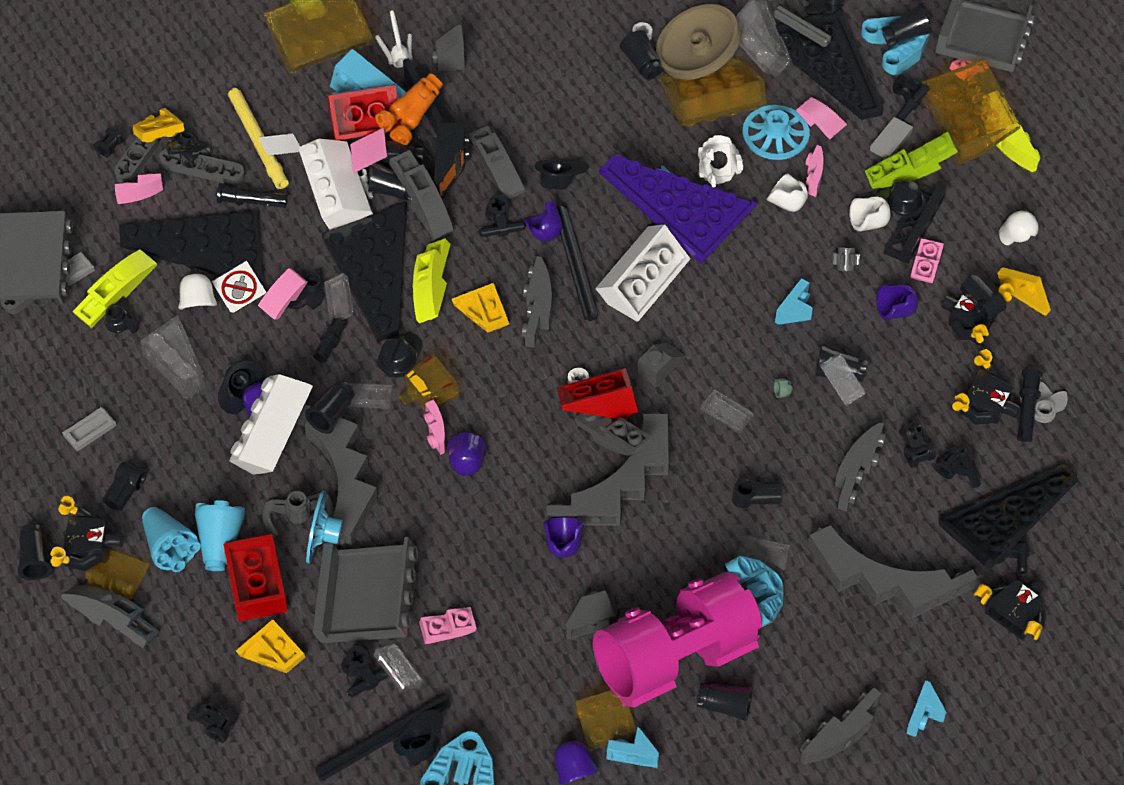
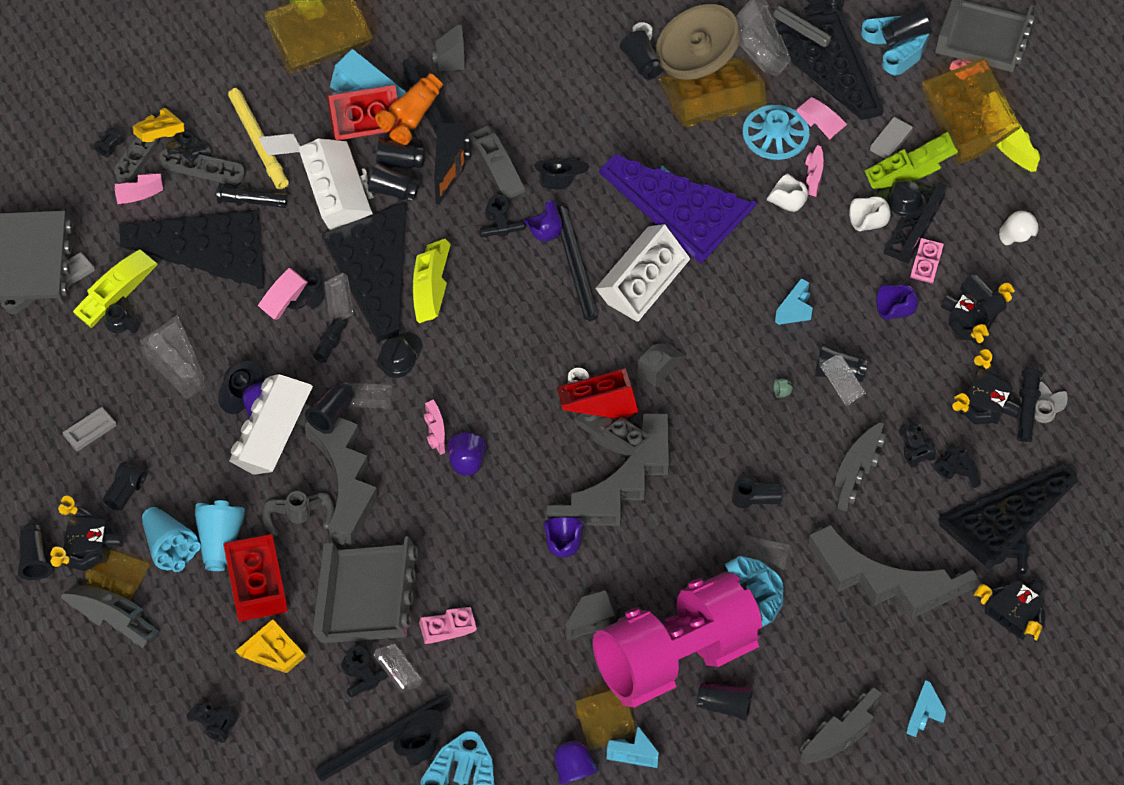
(196, 291): white hair -> none
(239, 287): sticker -> none
(328, 528): medium azure wheel -> none
(368, 150): bright pink sticker -> none
(399, 51): white plant -> none
(424, 194): dark grey slope -> none
(428, 382): clear yellow torso -> none
(483, 308): yellow wing -> none
(539, 302): dark grey slope -> none
(727, 411): clear tile -> none
(734, 161): white piece -> none
(846, 258): dark grey gear -> none
(912, 93): black piece -> none
(1027, 289): yellow wing -> none

